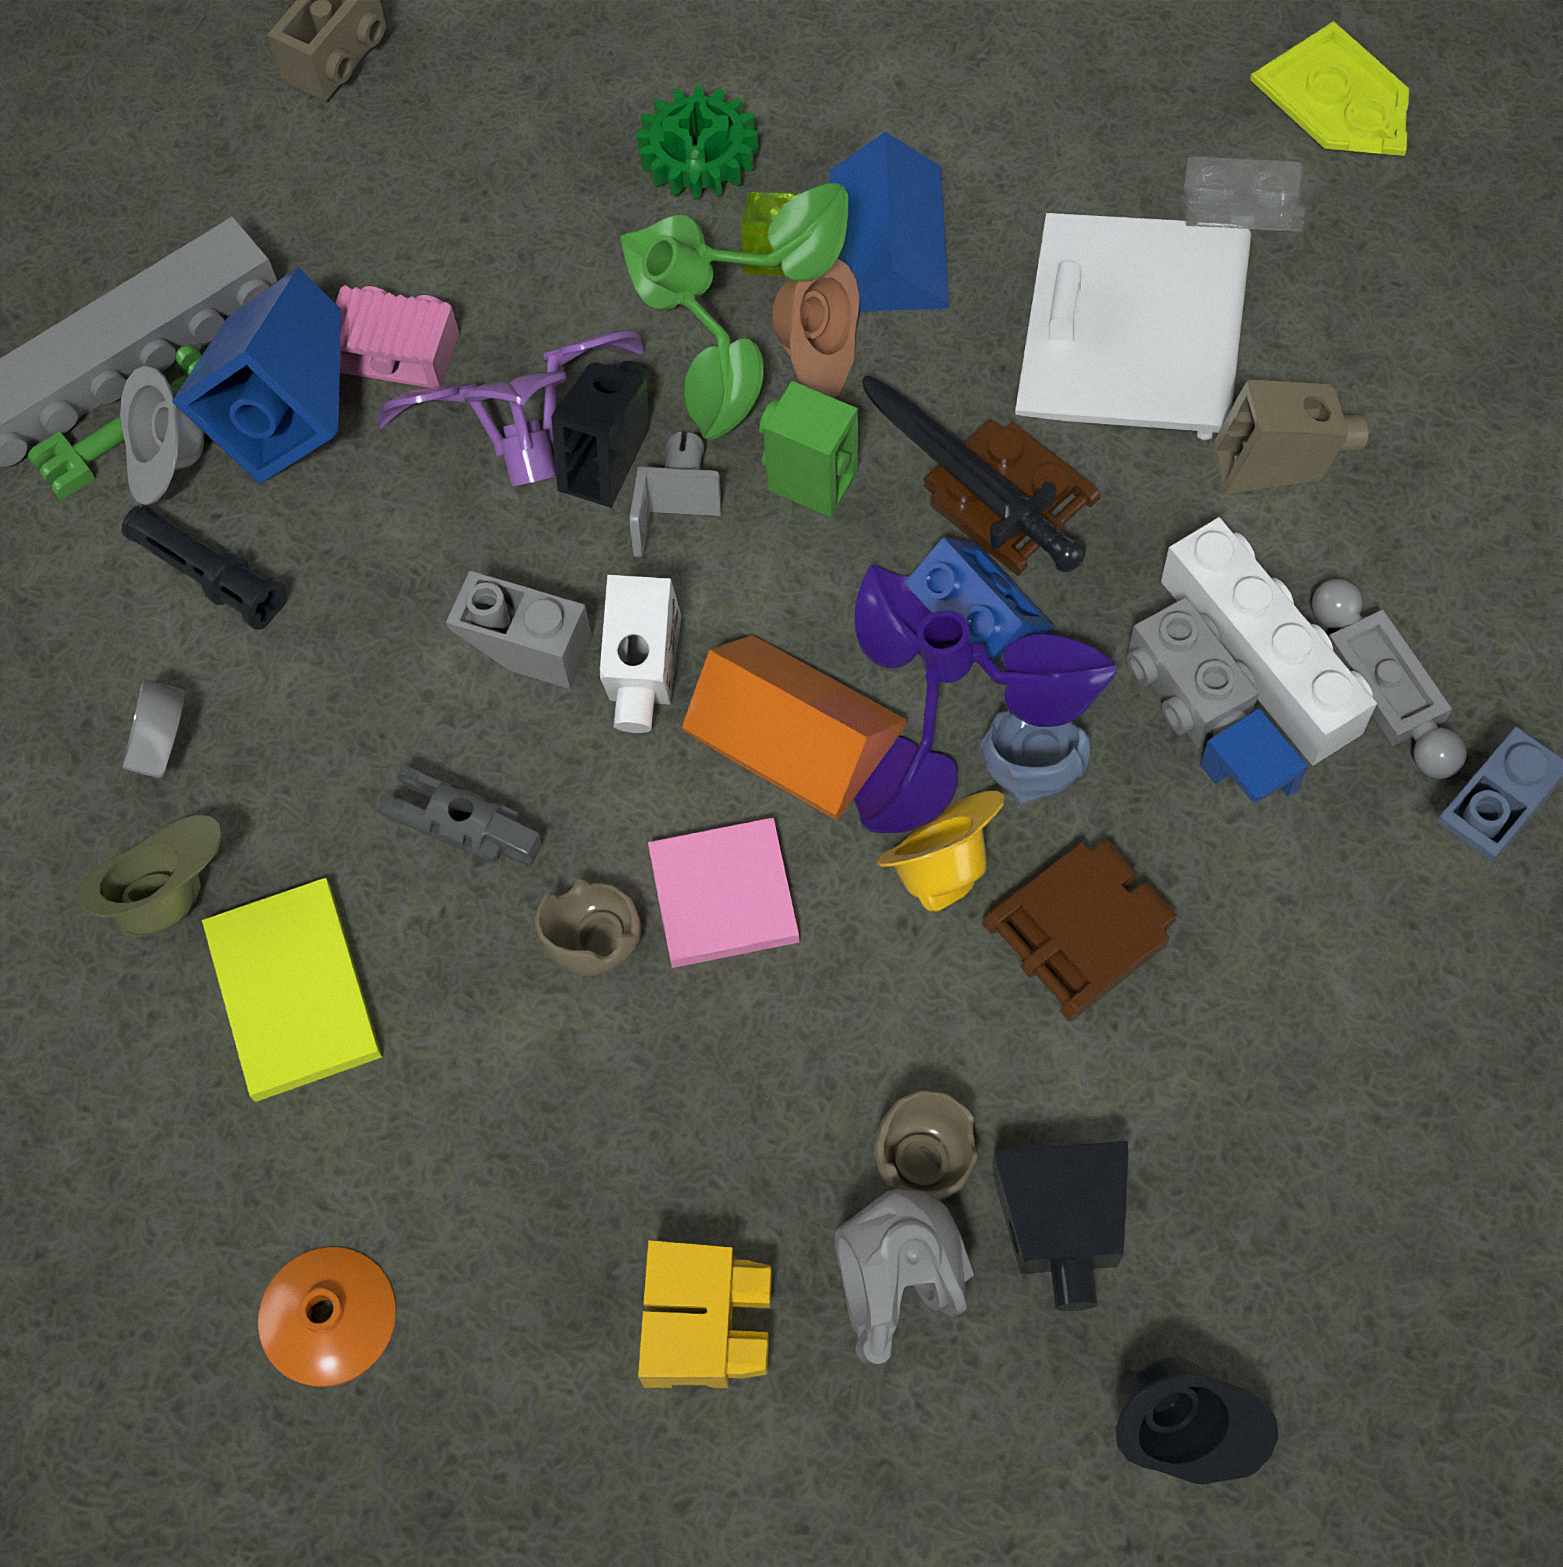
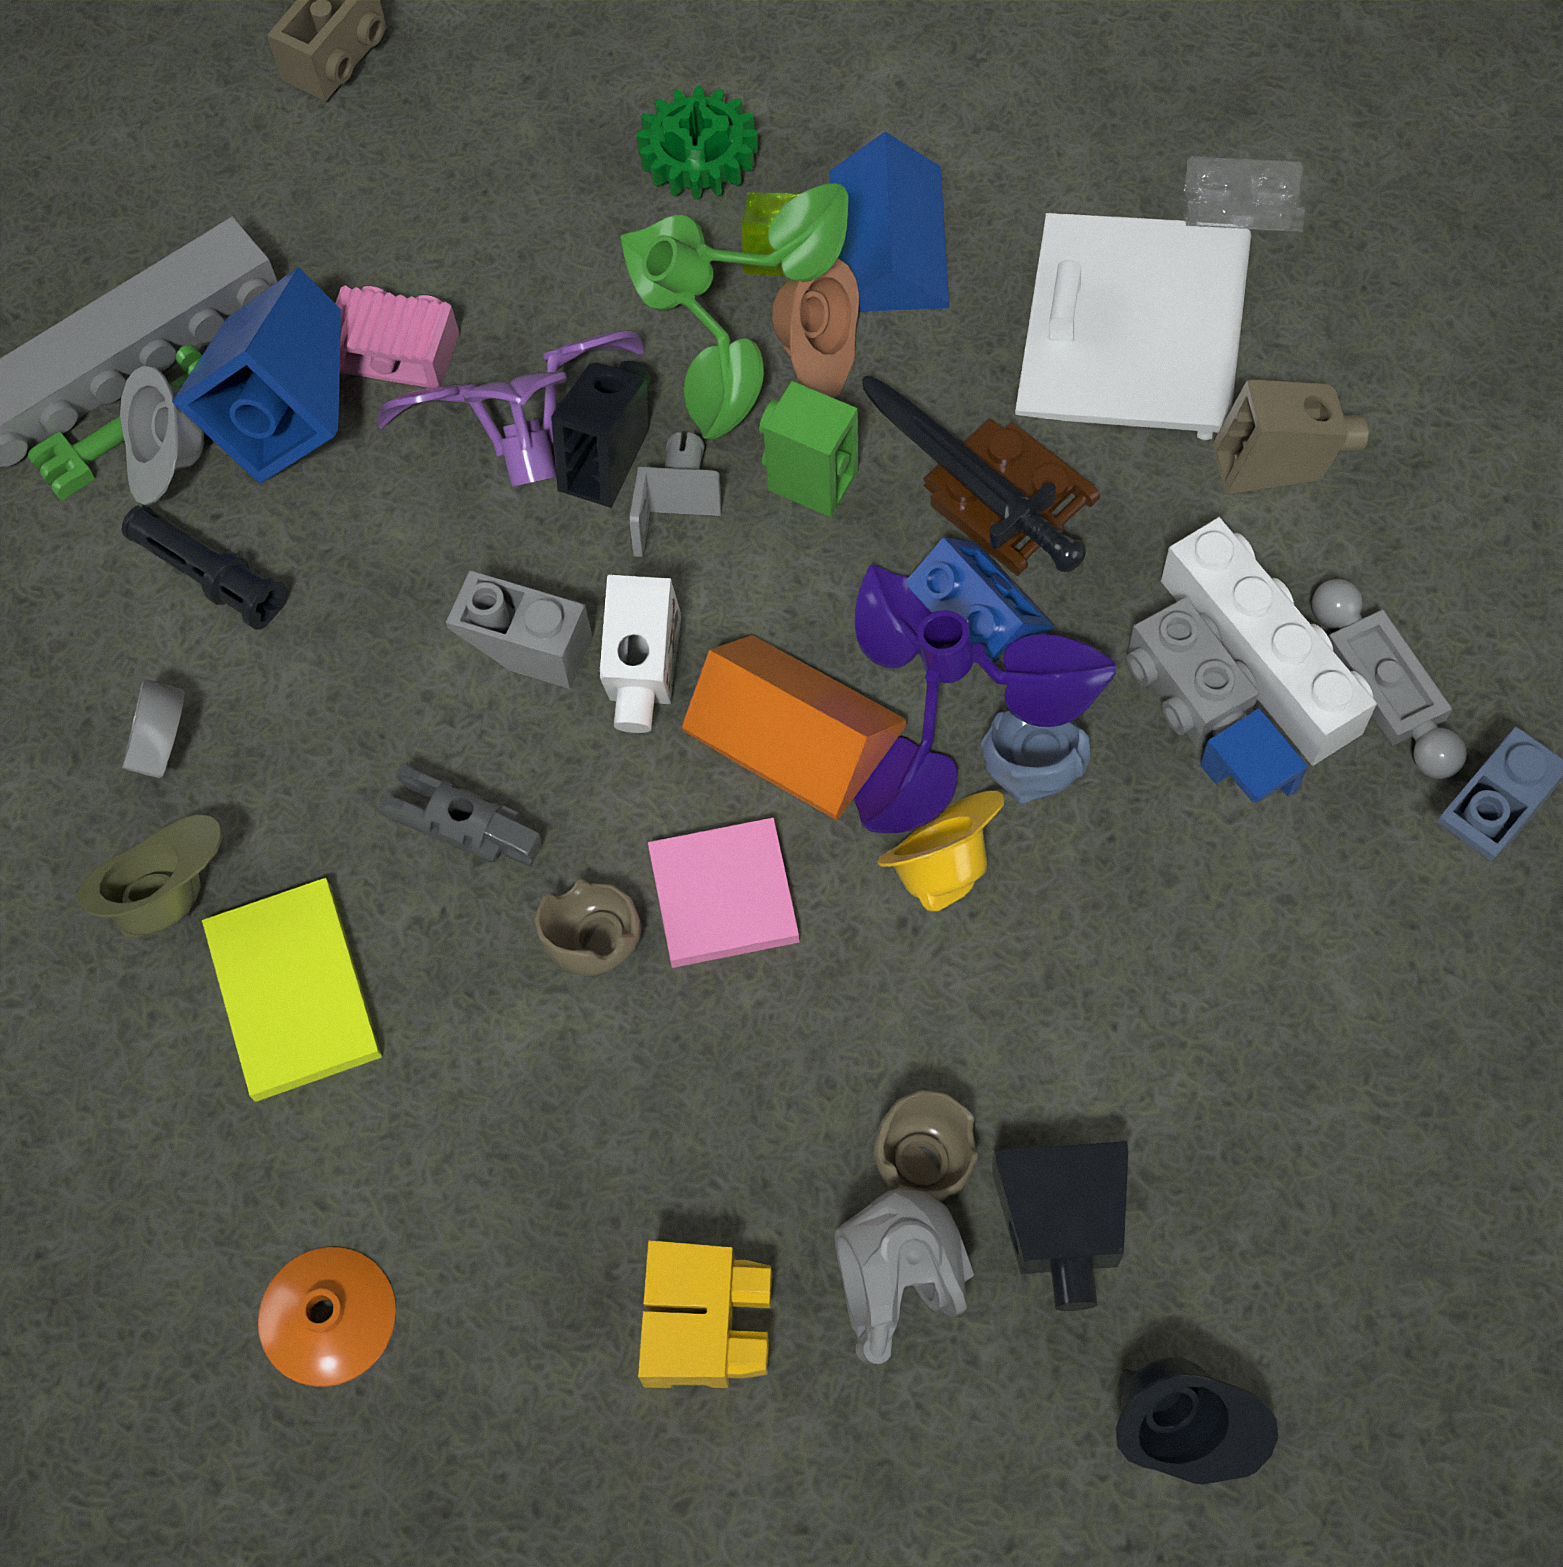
(1084, 925): reddish brown plate -> none
(1339, 93): neon yellow tile -> none

